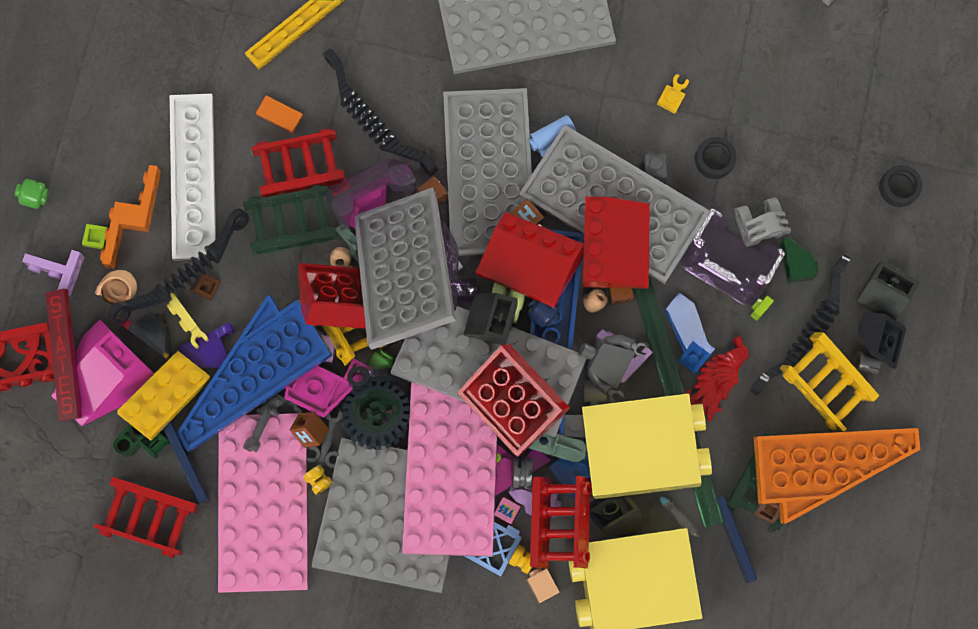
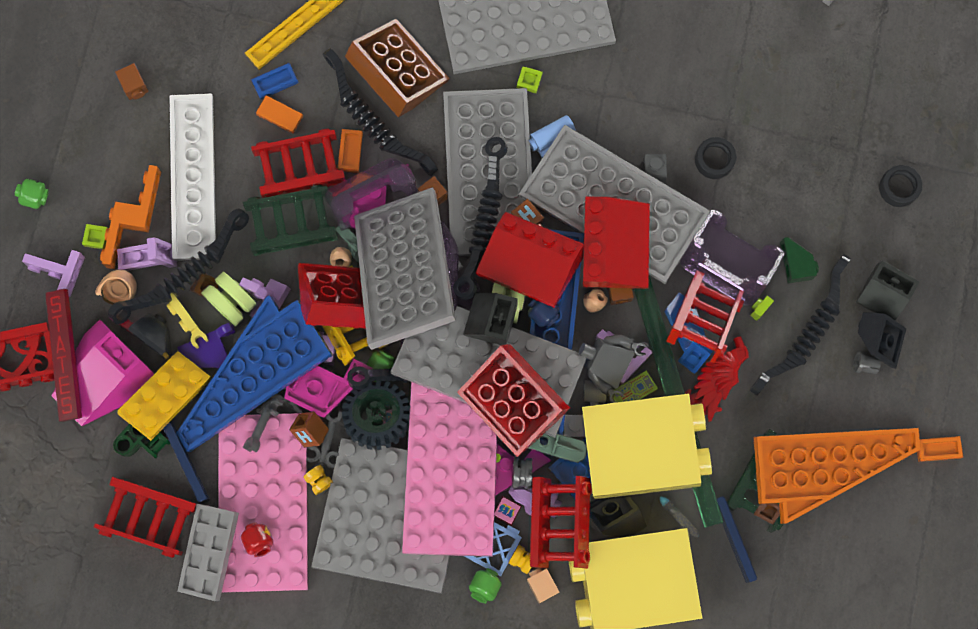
(132, 82): none -> dark orange brick
(151, 254): none -> lavender bracket
(208, 552): none -> light grey plate
(229, 298): none -> yellowish green wheel
(257, 539): none -> red head
(258, 291): none -> lavender bracket
(274, 81): none -> blue tile
(350, 150): none -> orange tile
(396, 67): none -> dark orange slope
(485, 585): none -> bright green head
(489, 202): none -> black piece
(529, 79): none -> lime plate
(636, 388): none -> lime tile
(672, 96): yellow plate -> none
(685, 316): none -> red fence
(764, 226): light grey piece -> none
(849, 376): yellow fence -> none
(940, 449): none -> orange tile

